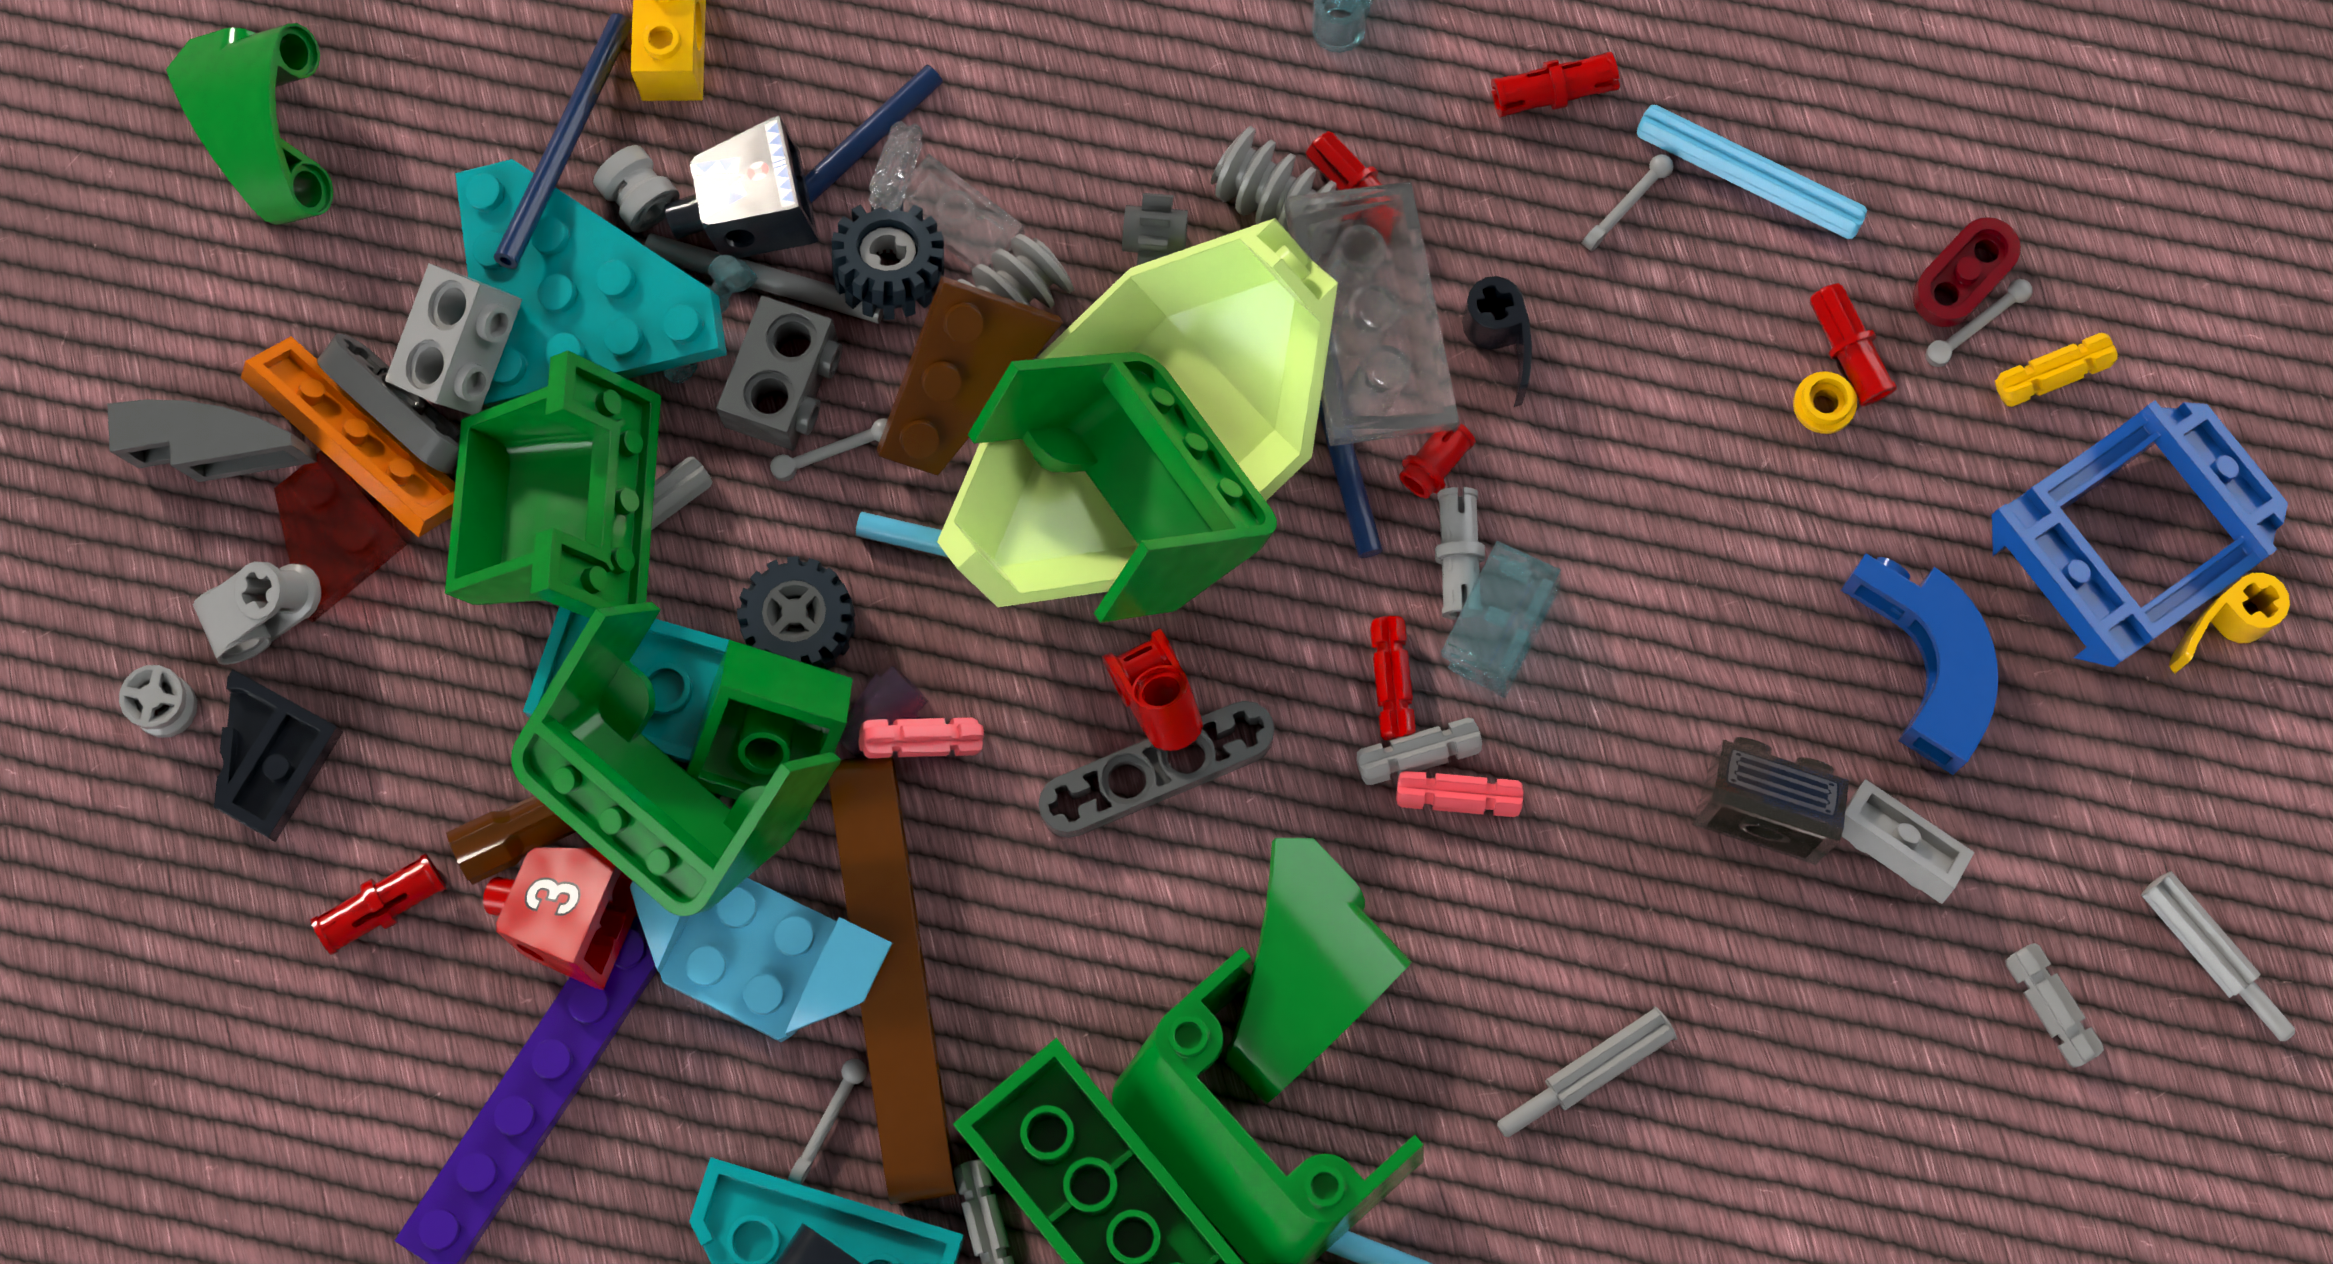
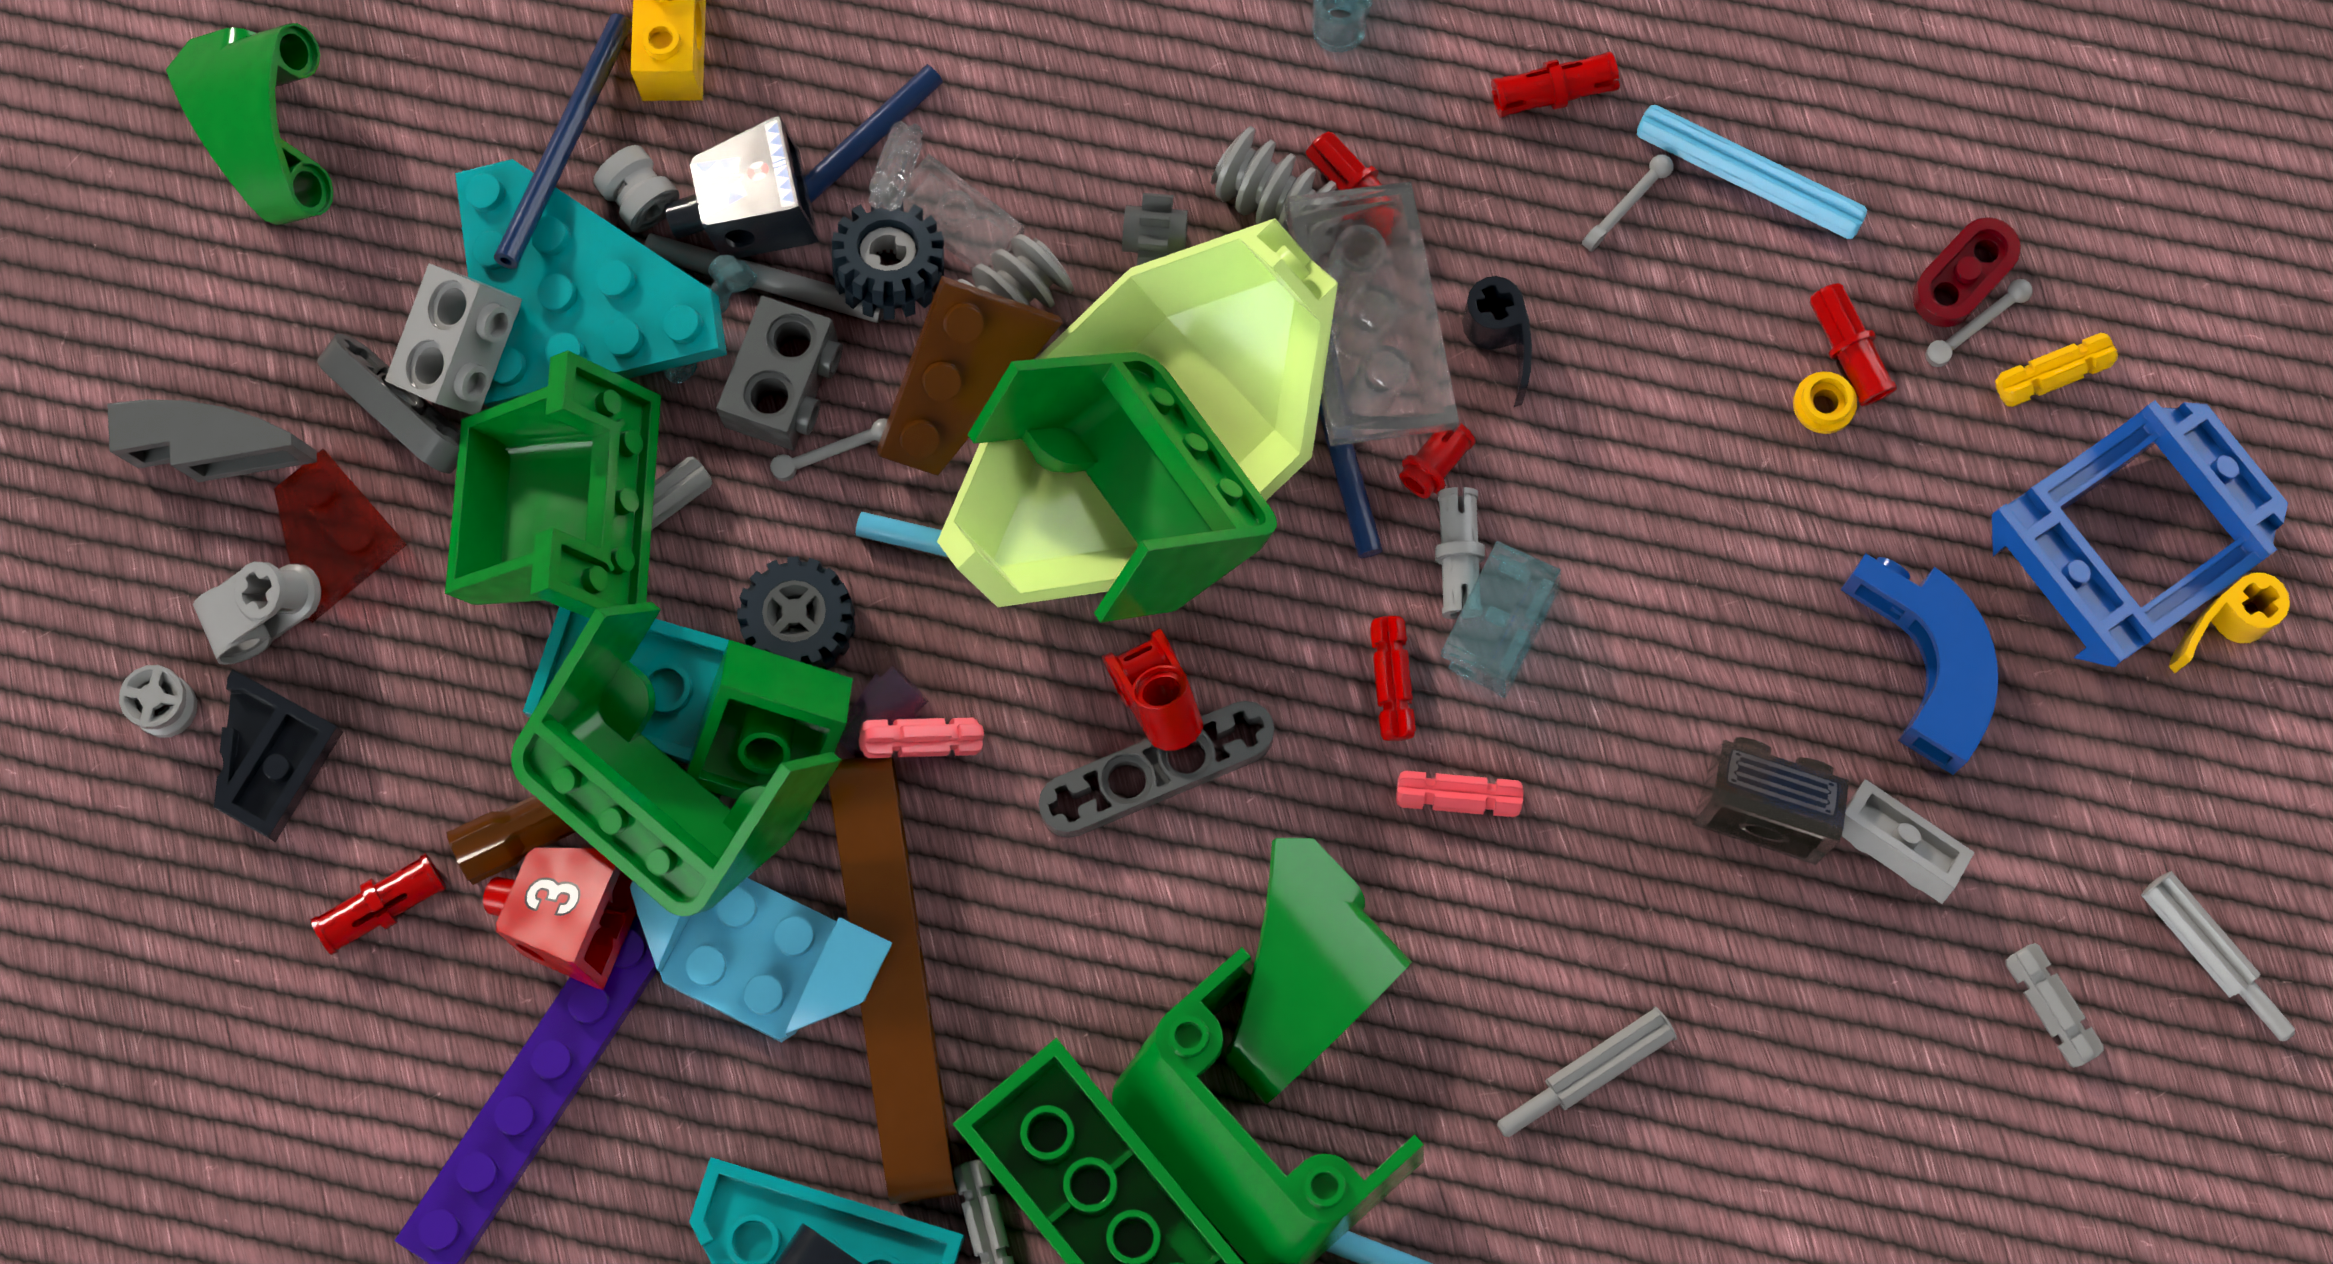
(350, 436): orange plate -> none
(853, 1073): light grey hinge -> none
(1419, 751): light grey axle -> none

